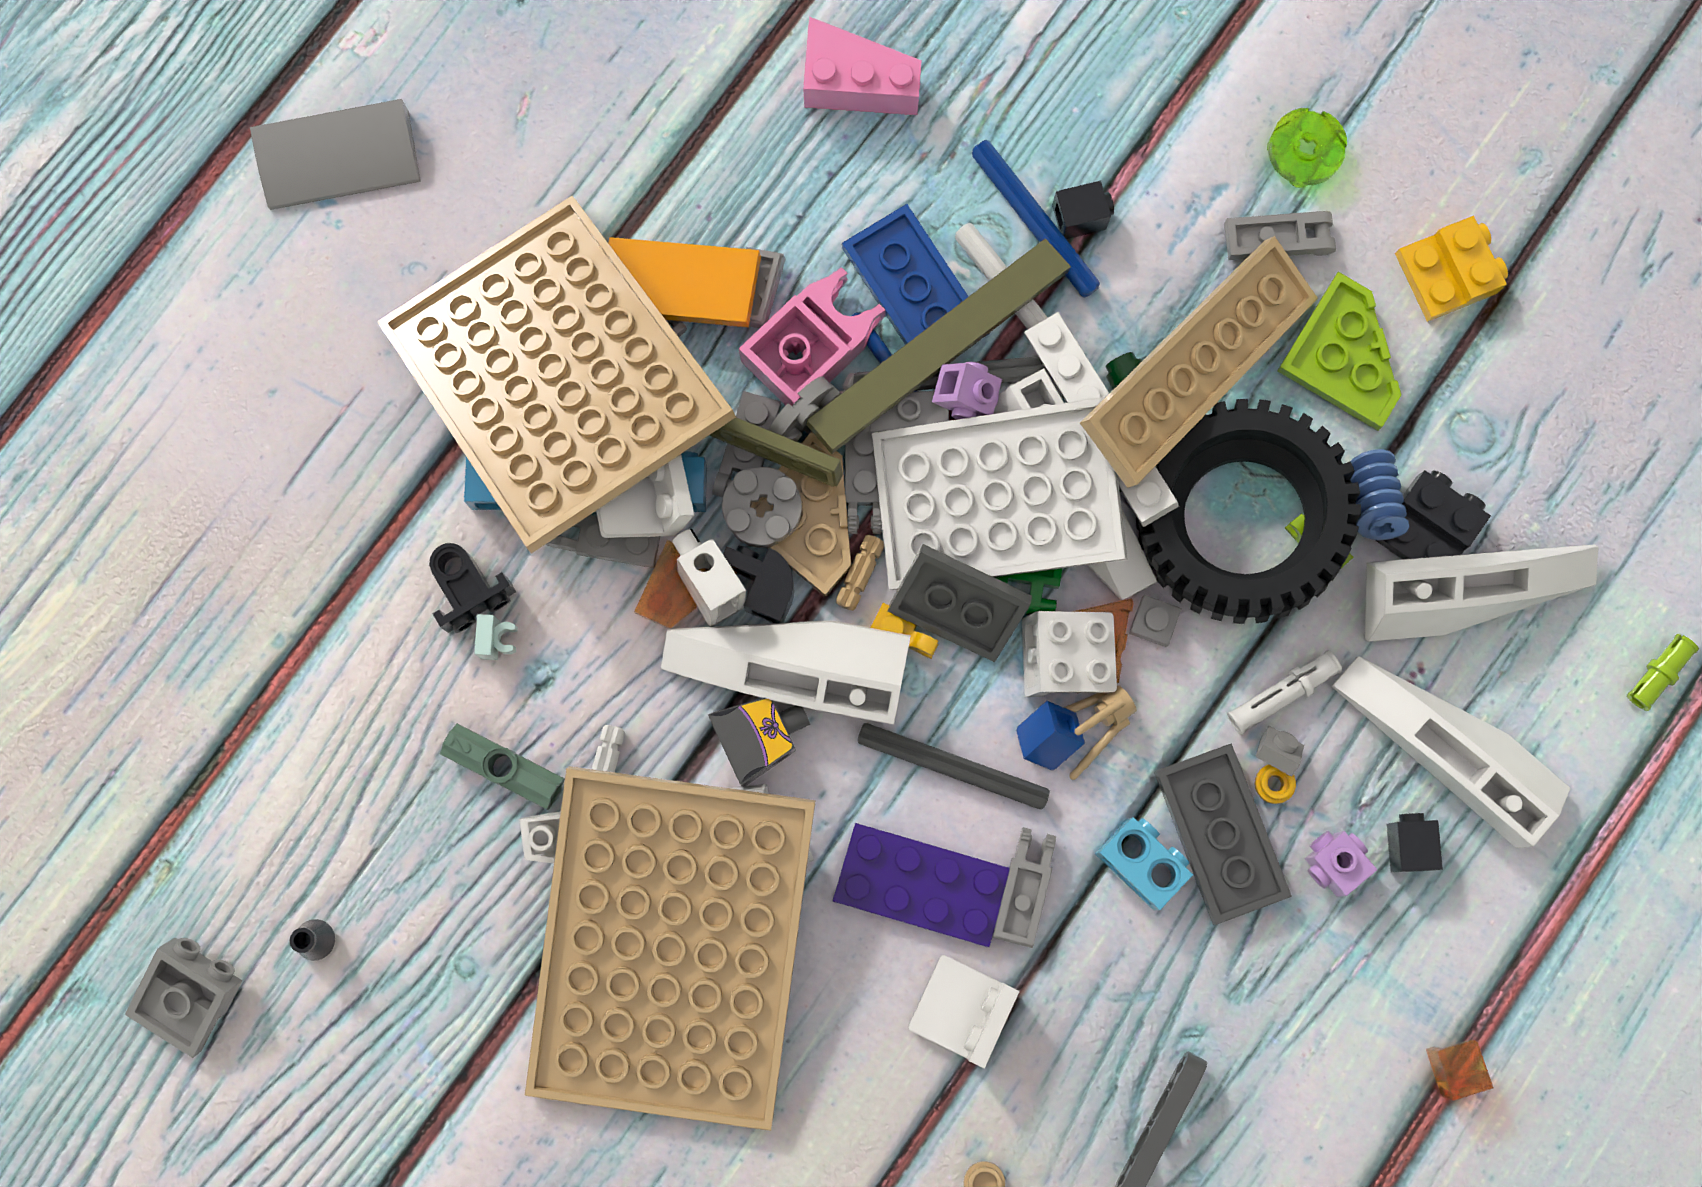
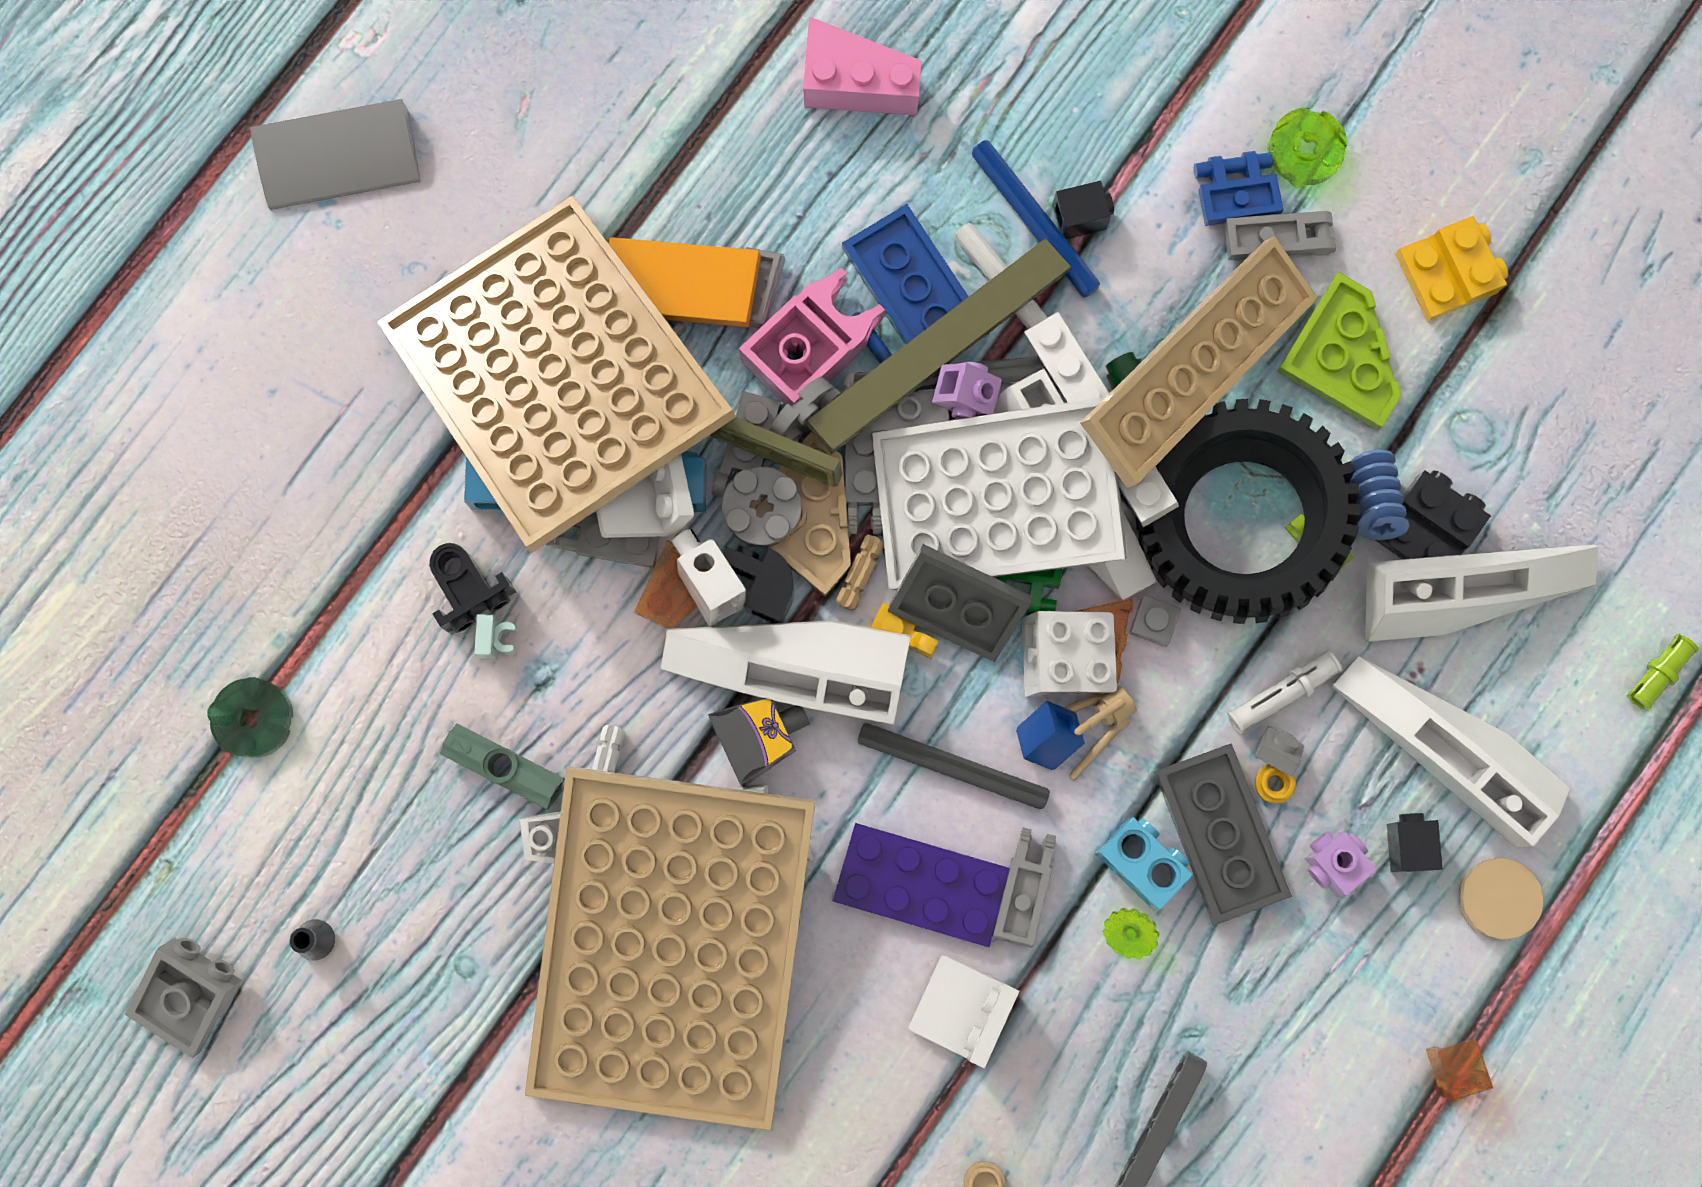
(228, 712): none -> clear green plate
(1131, 933): none -> clear neon green piece
(1241, 197): none -> blue plate
(1501, 898): none -> tan tile

